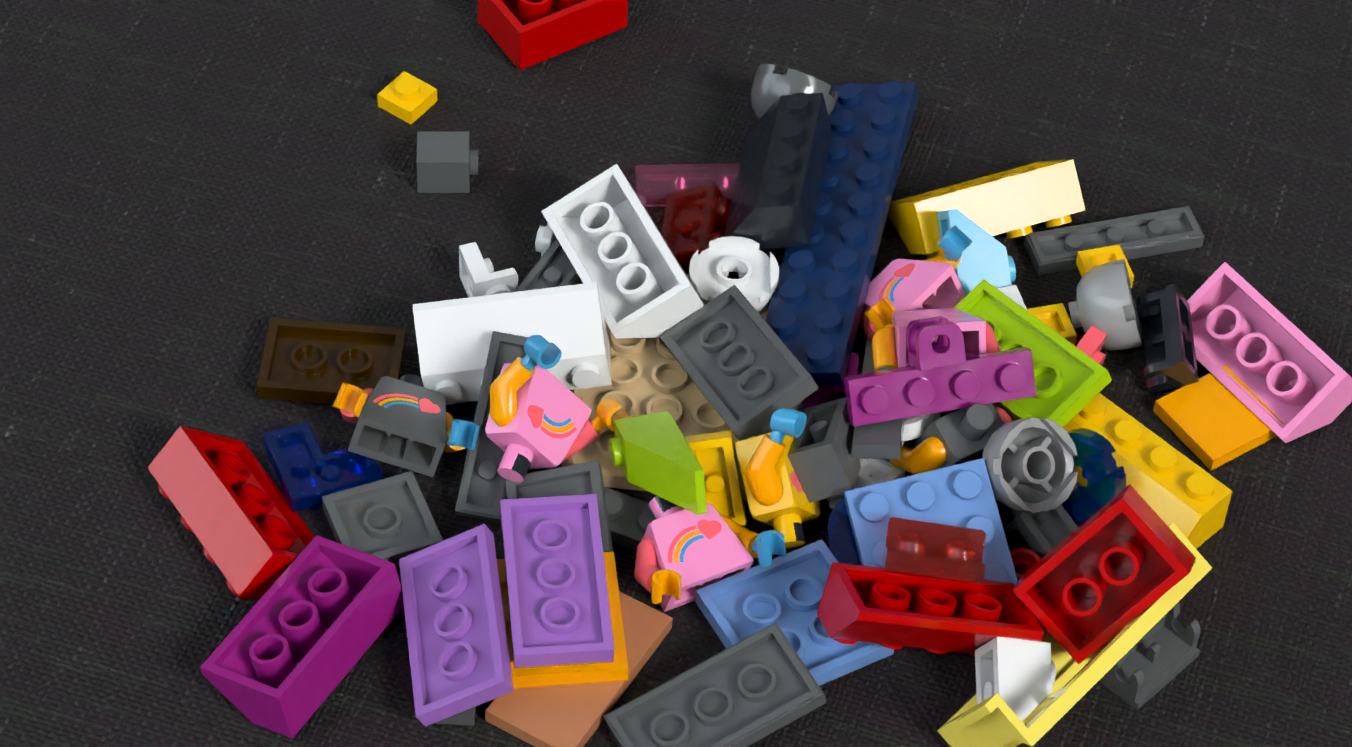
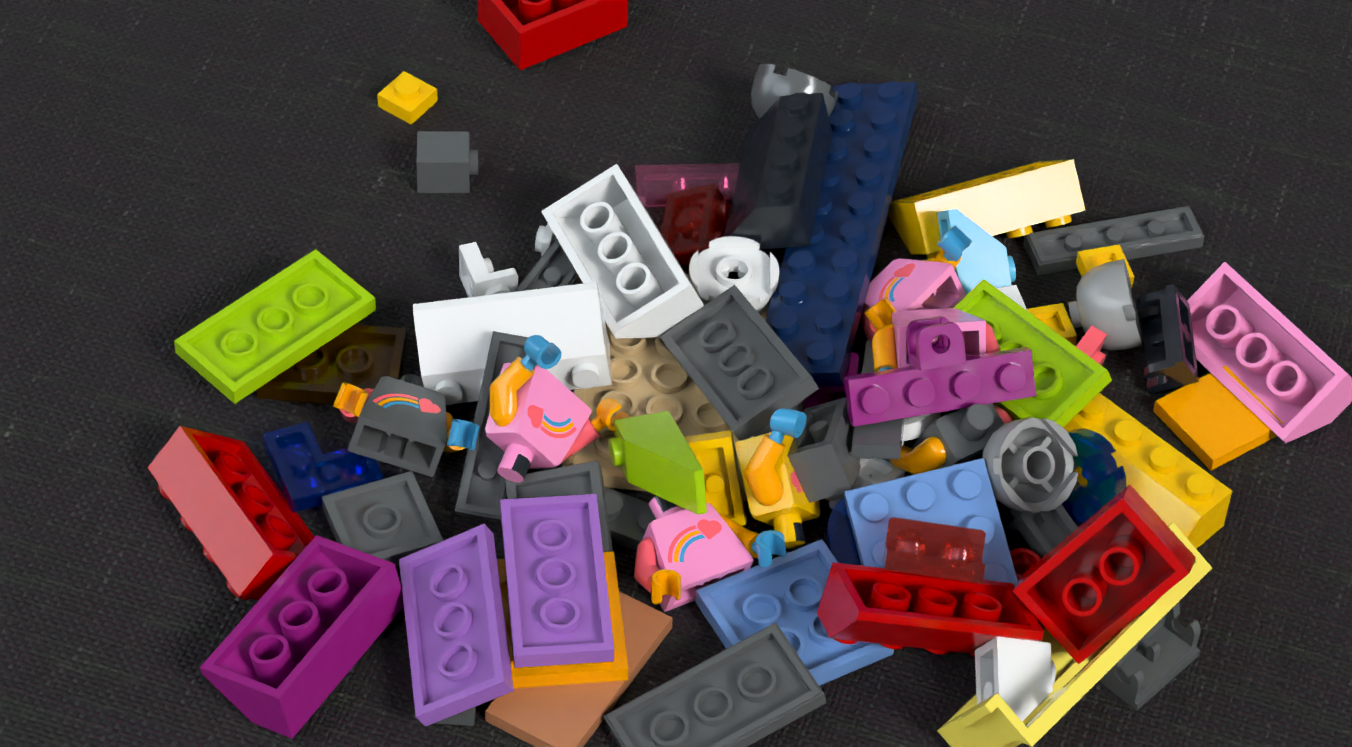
(274, 326): none -> lime plate

